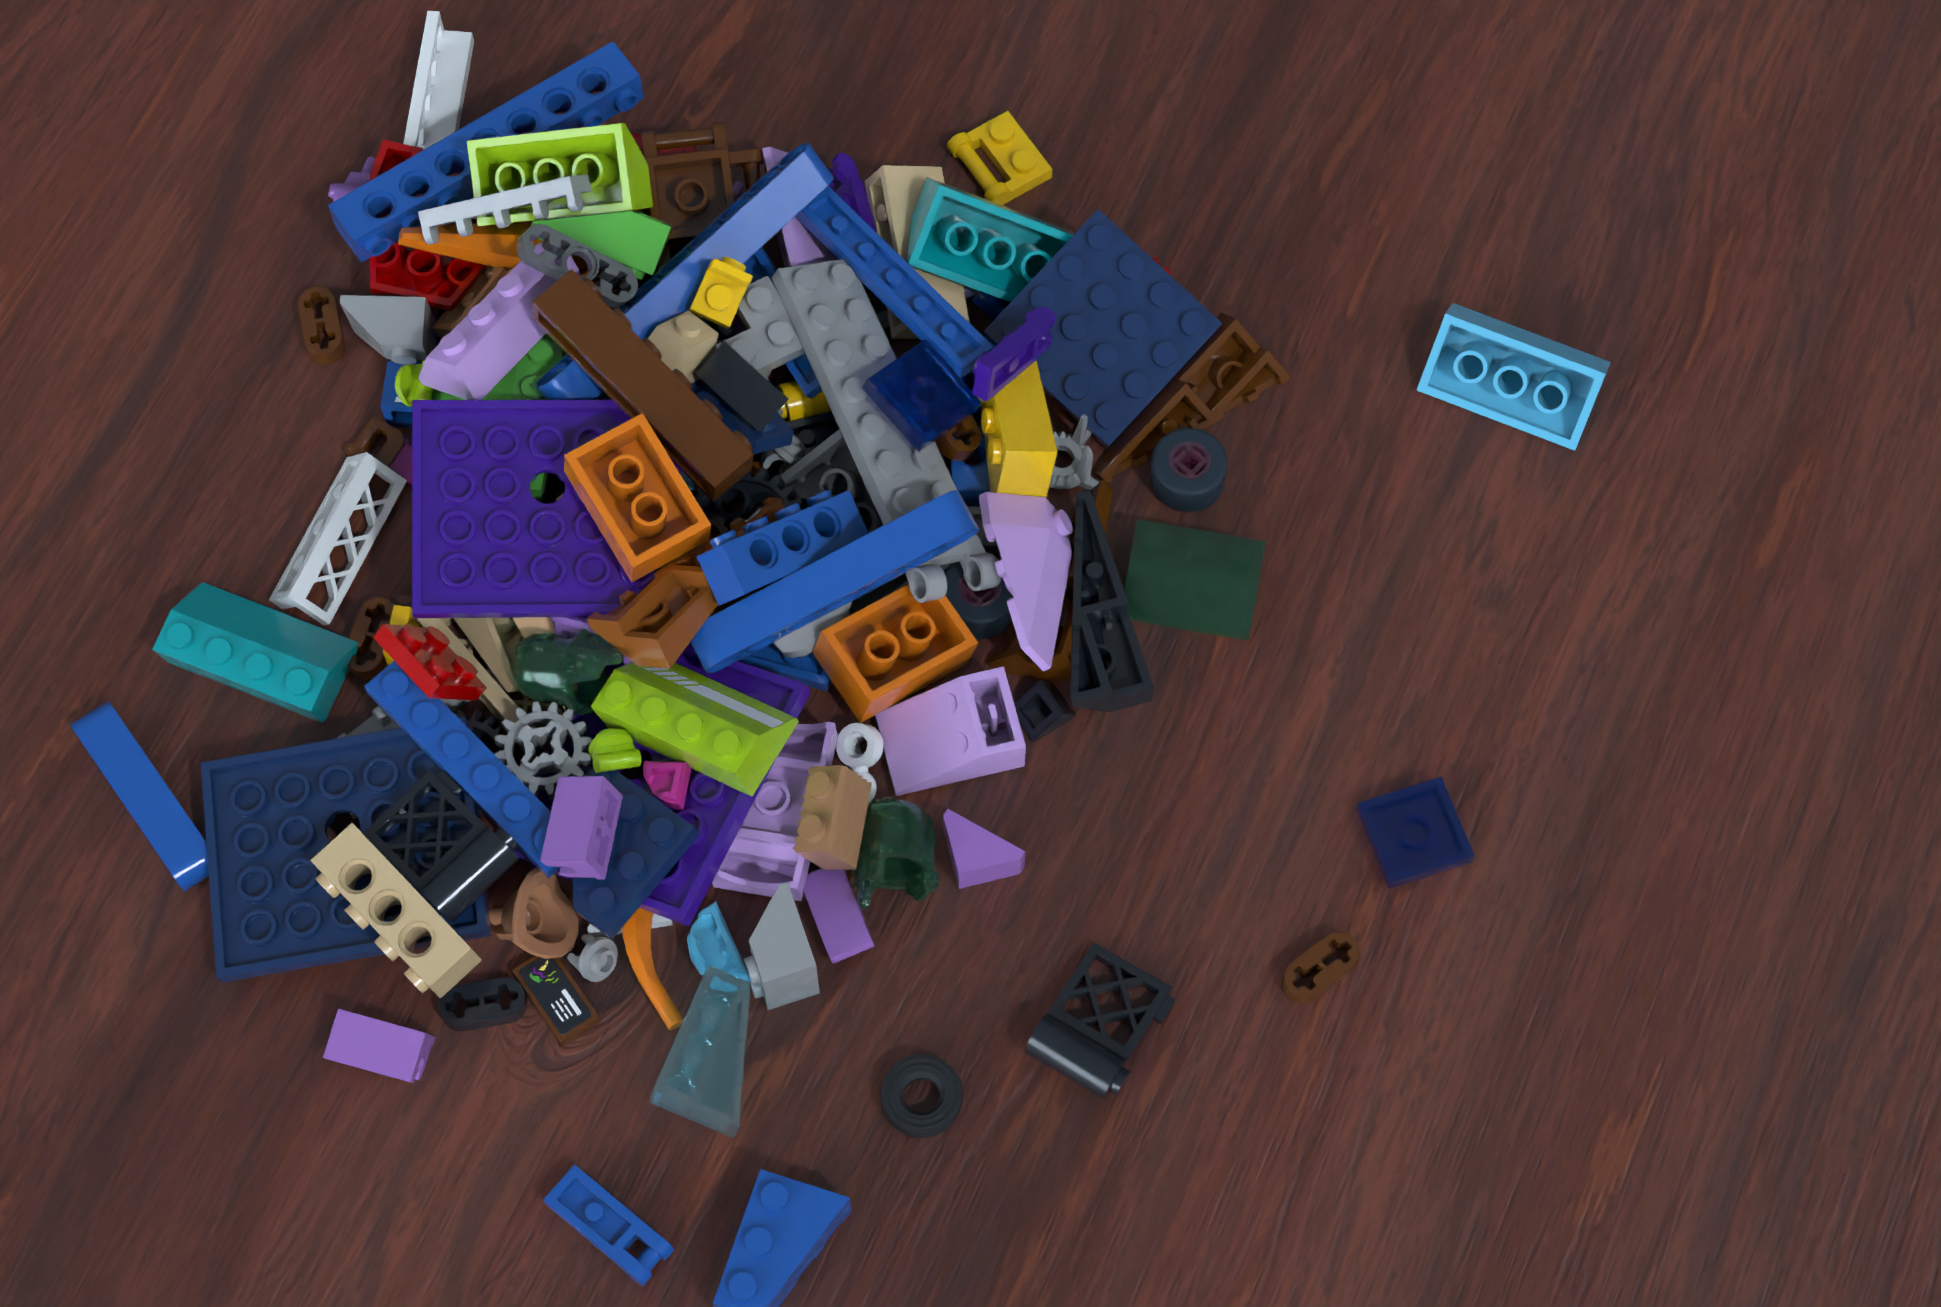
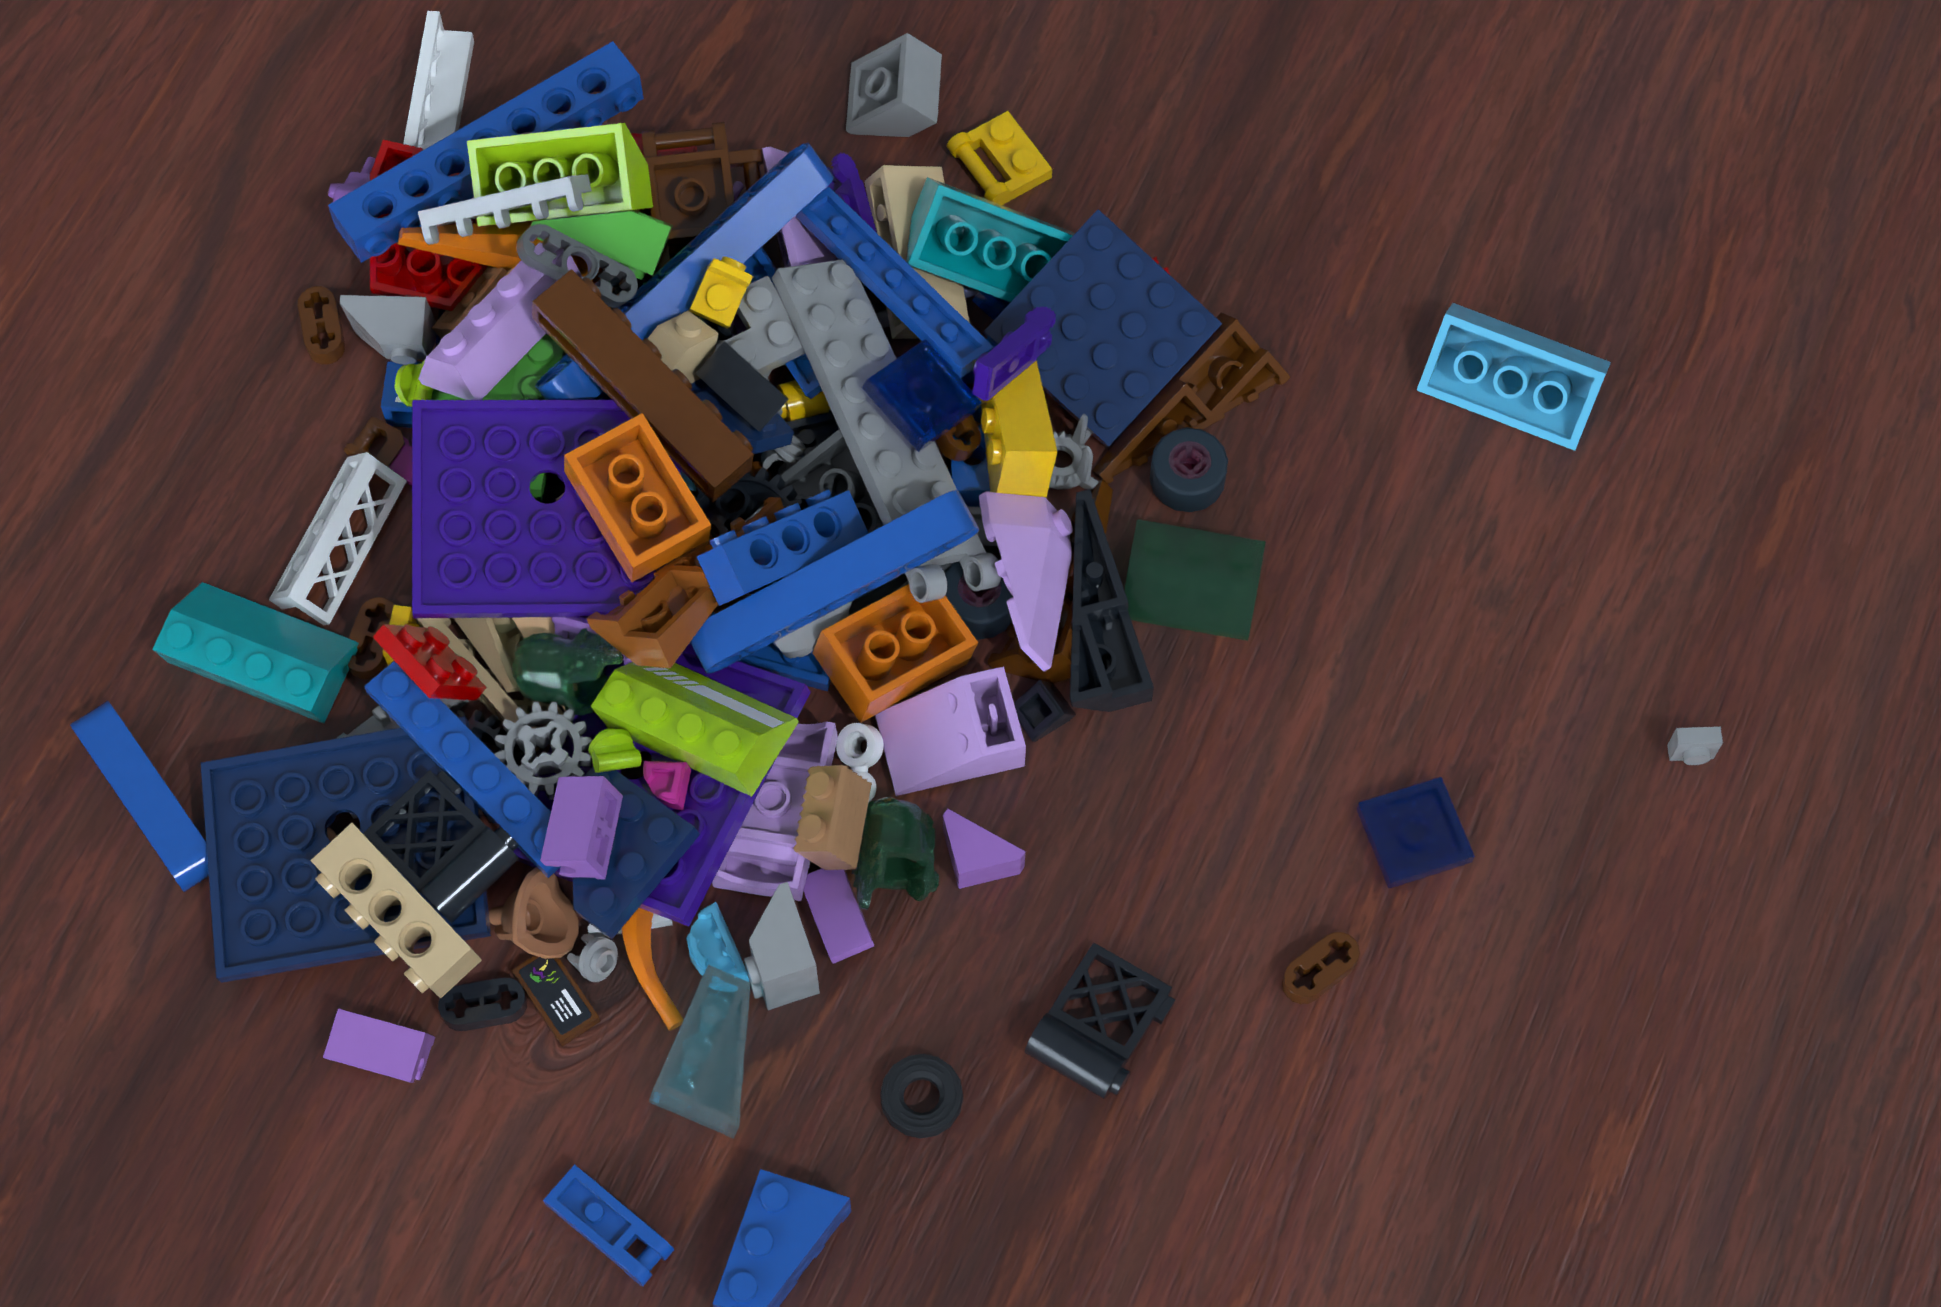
(894, 89): none -> light grey slope
(1695, 744): none -> light grey plate

